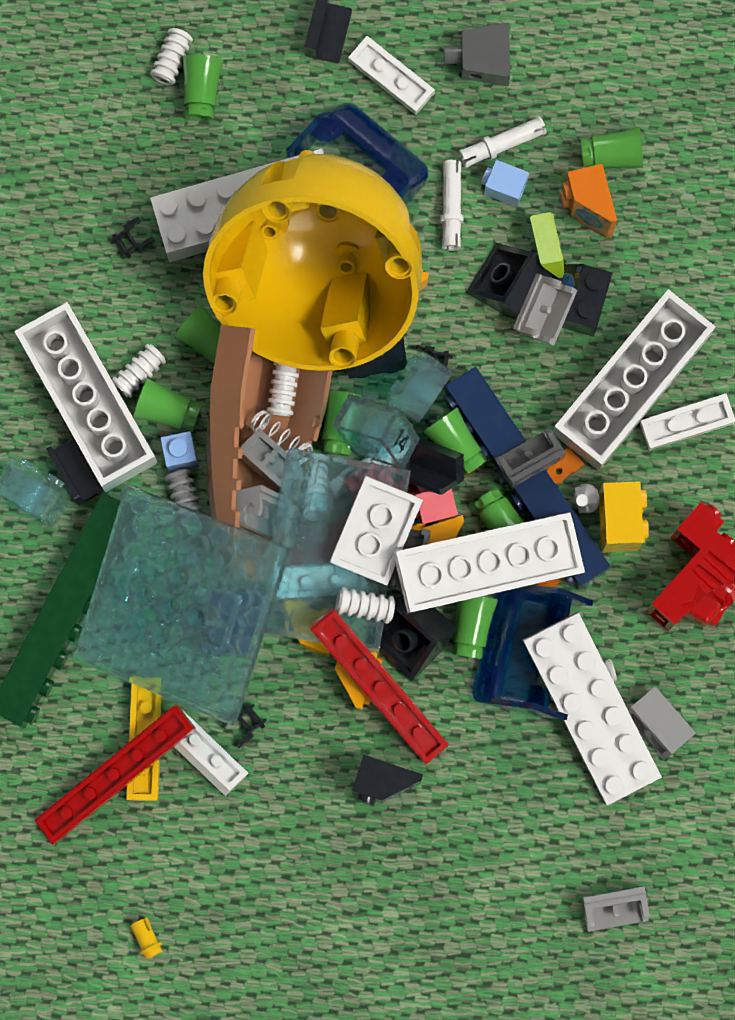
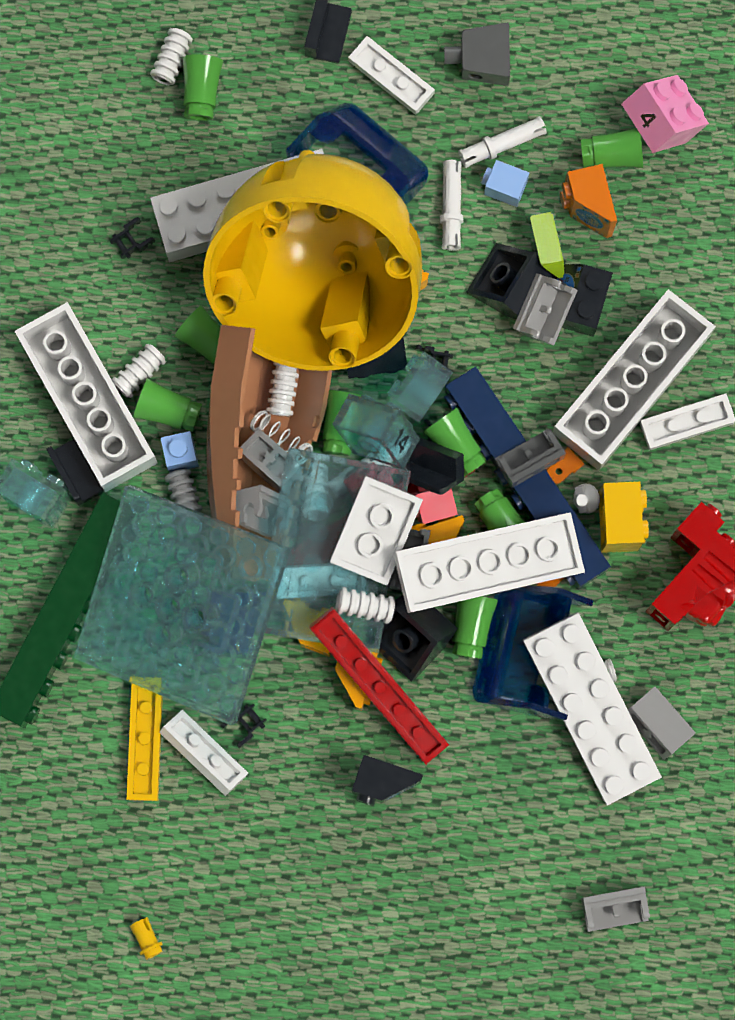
(115, 774): red tile -> none
(665, 113): none -> bright pink brick

